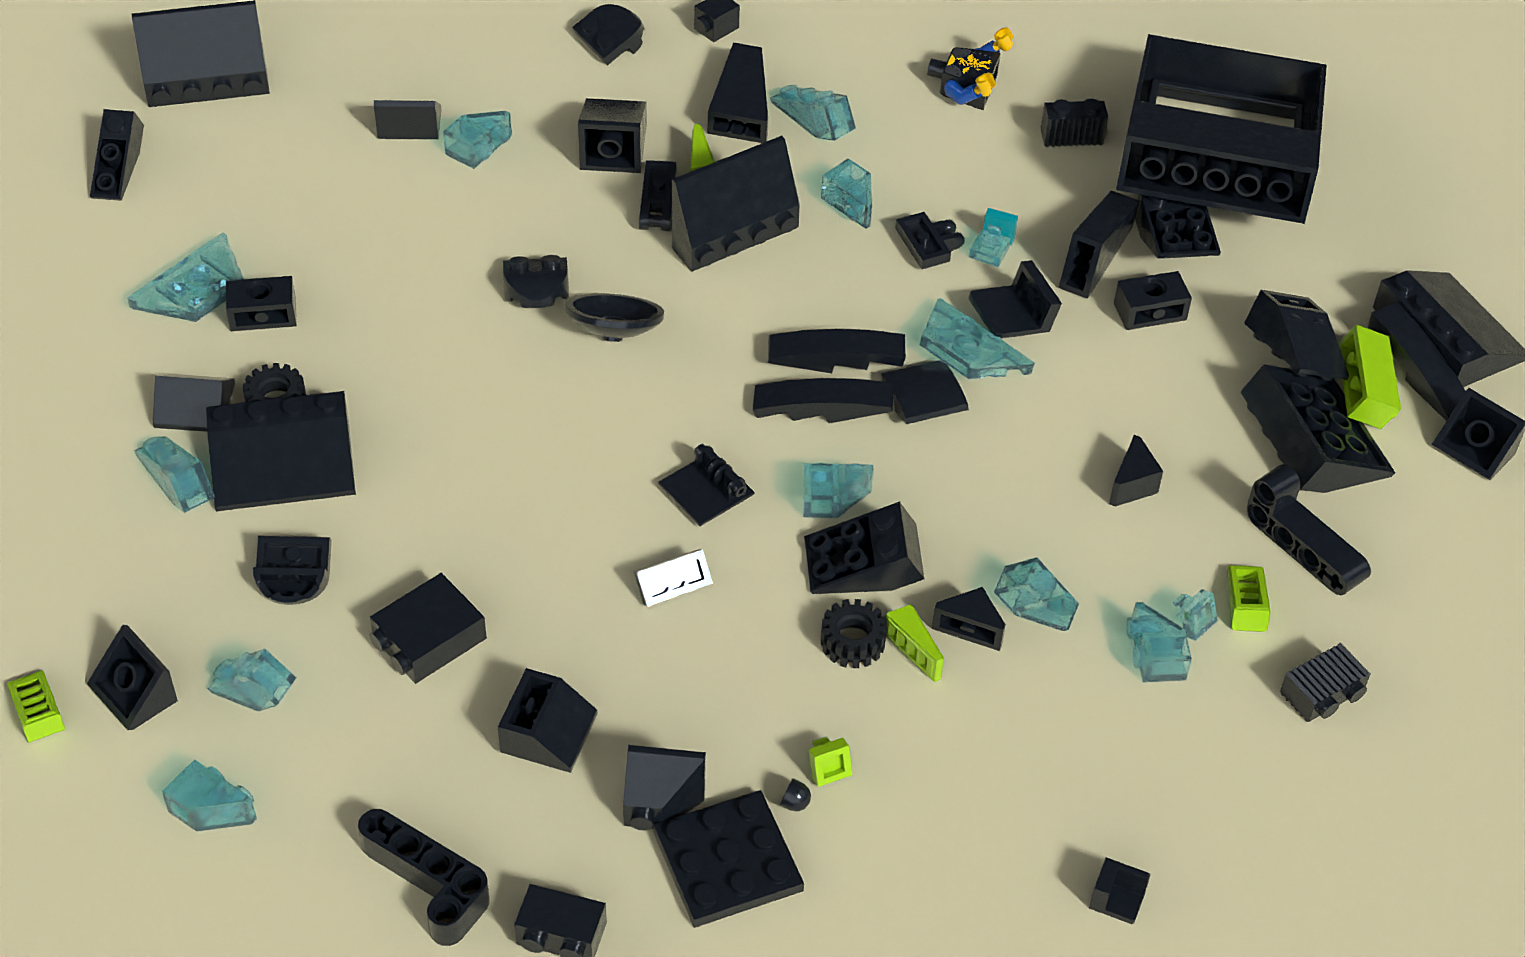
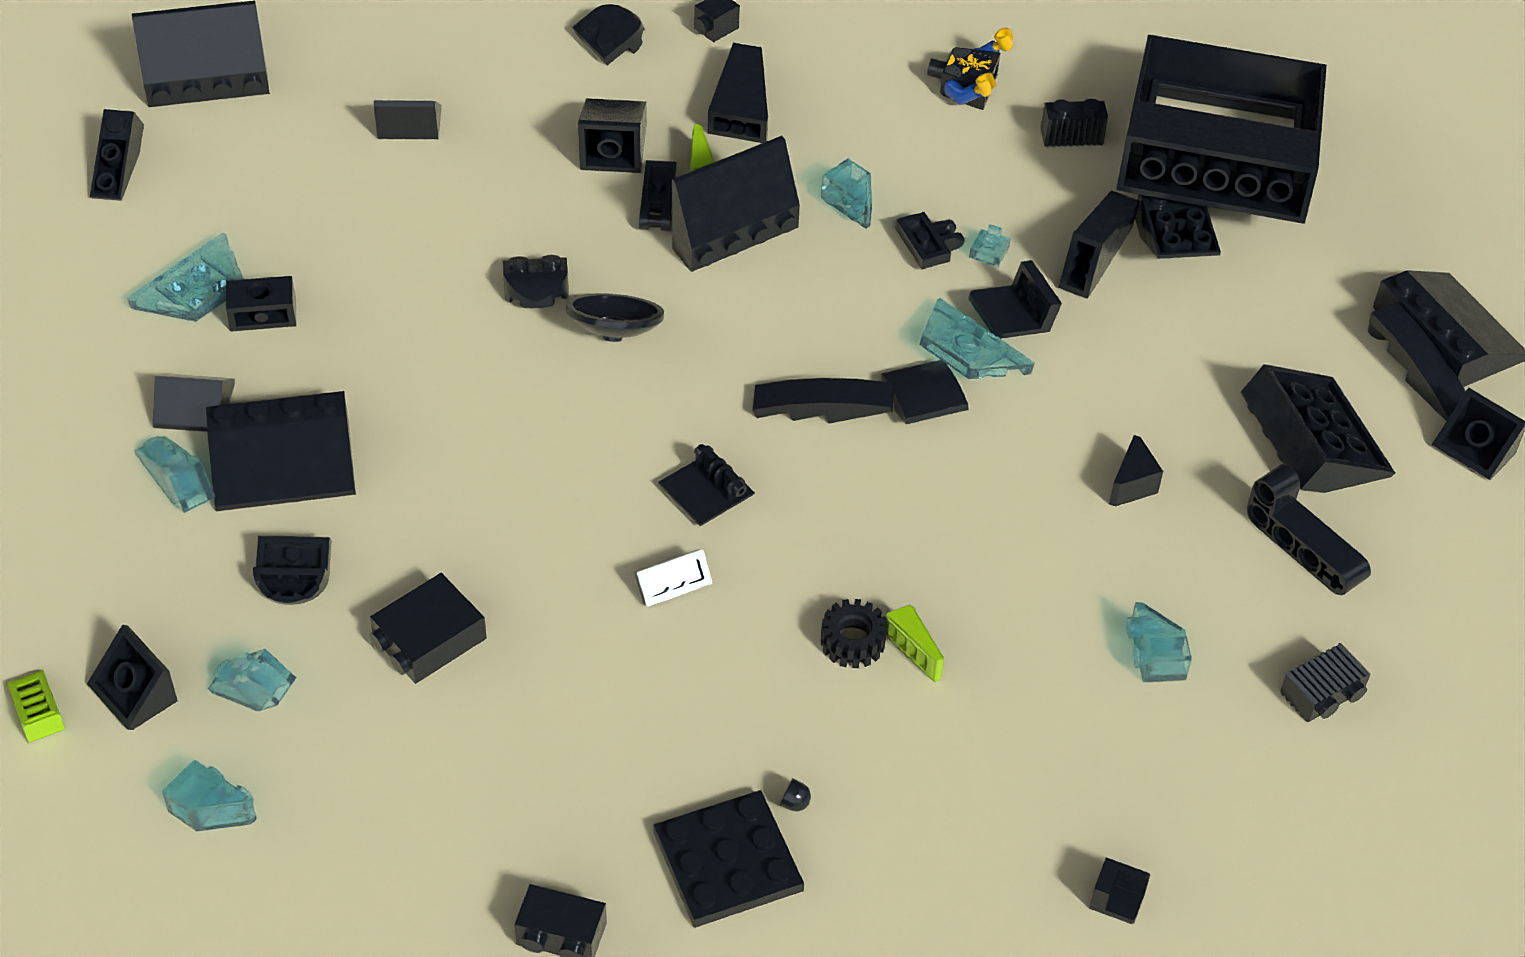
(273, 380): black tyre -> none
(387, 838): black beam -> none
(477, 136): clear light blue slope -> none
(546, 721): black slope -> none
(661, 784): black slope -> none
(818, 112): clear light blue slope -> none
(825, 348): black slope -> none
(829, 760): lime tile -> none
(834, 488): clear light blue slope -> none
(865, 553): black slope -> none
(970, 618): black slope -> none
(1001, 219): teal tile -> none
(1036, 594): clear light blue slope -> none
(1152, 300): black brick -> none
(1196, 613): clear light blue tile -> none
(1248, 601): lime slope -> none
(1298, 334): black slope -> none
(1372, 382): lime brick -> none

